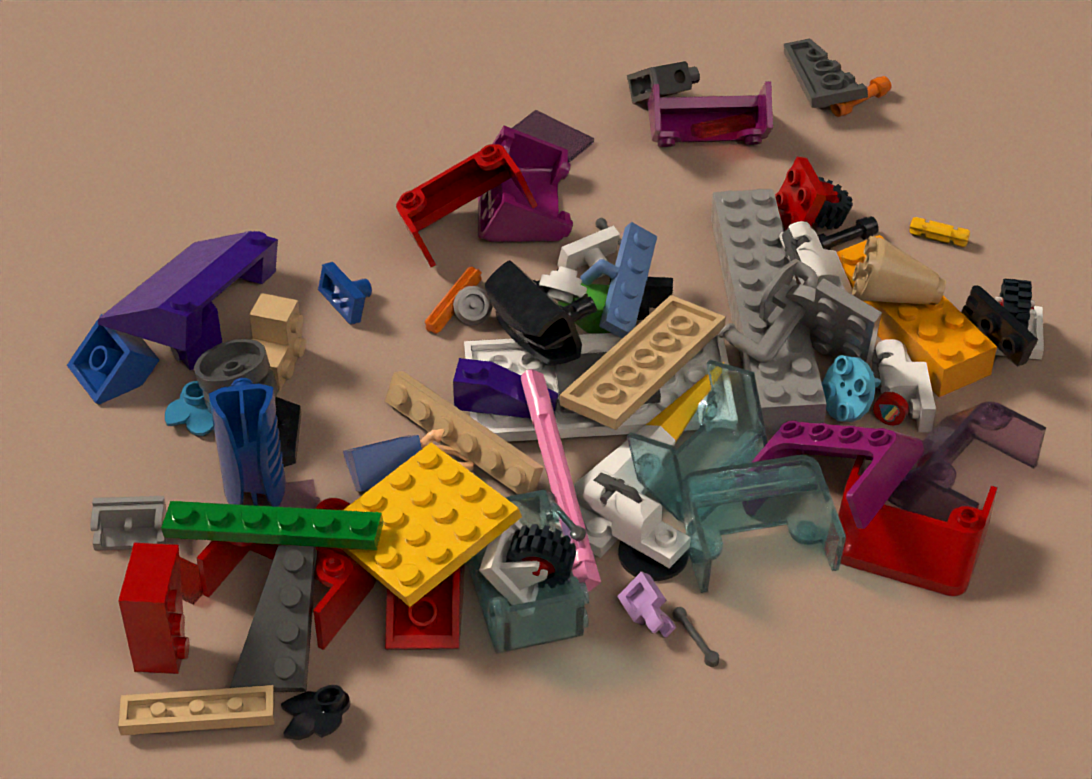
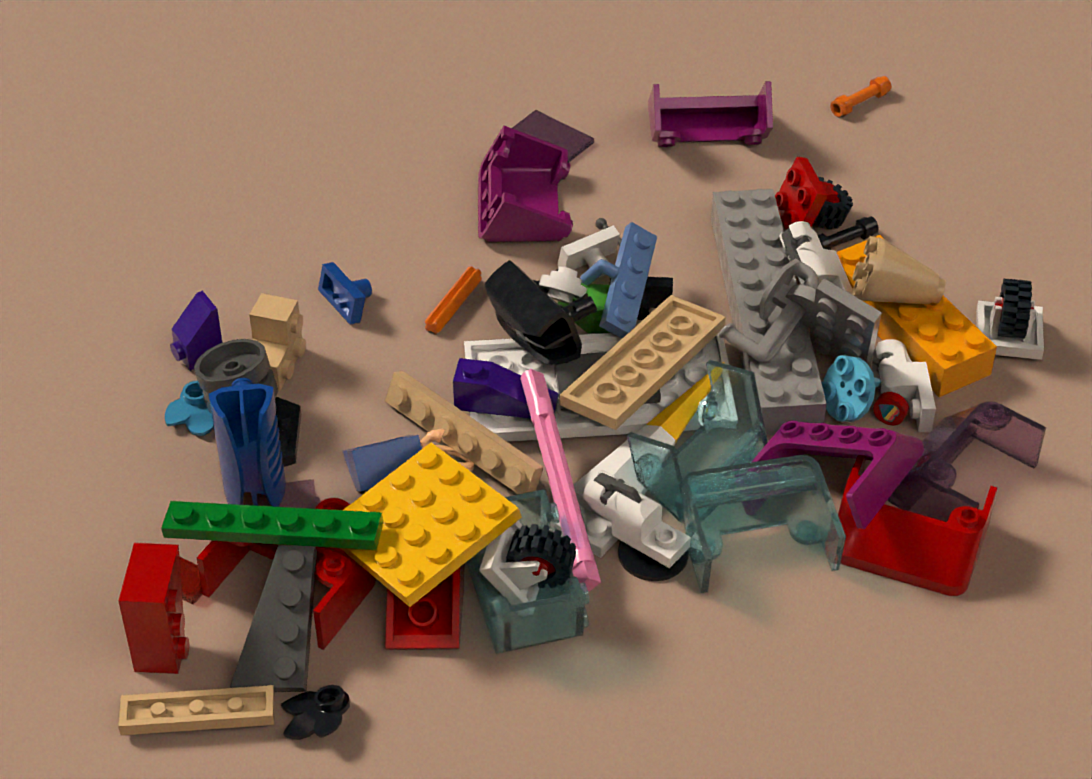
(111, 363): blue slope -> none
(126, 521): light grey hinge -> none
(172, 300): dark purple slope -> none
(456, 188): red windscreen -> none
(472, 305): light grey hat -> none
(577, 532): dark grey hinge -> none
(643, 603): lavender plate -> none
(671, 79): dark grey torso -> none
(711, 657): dark grey hinge -> none
(722, 126): clear red tile -> none
(820, 77): dark grey wing -> none
(939, 231): yellow axle -> none
(999, 326): black hinge -> none

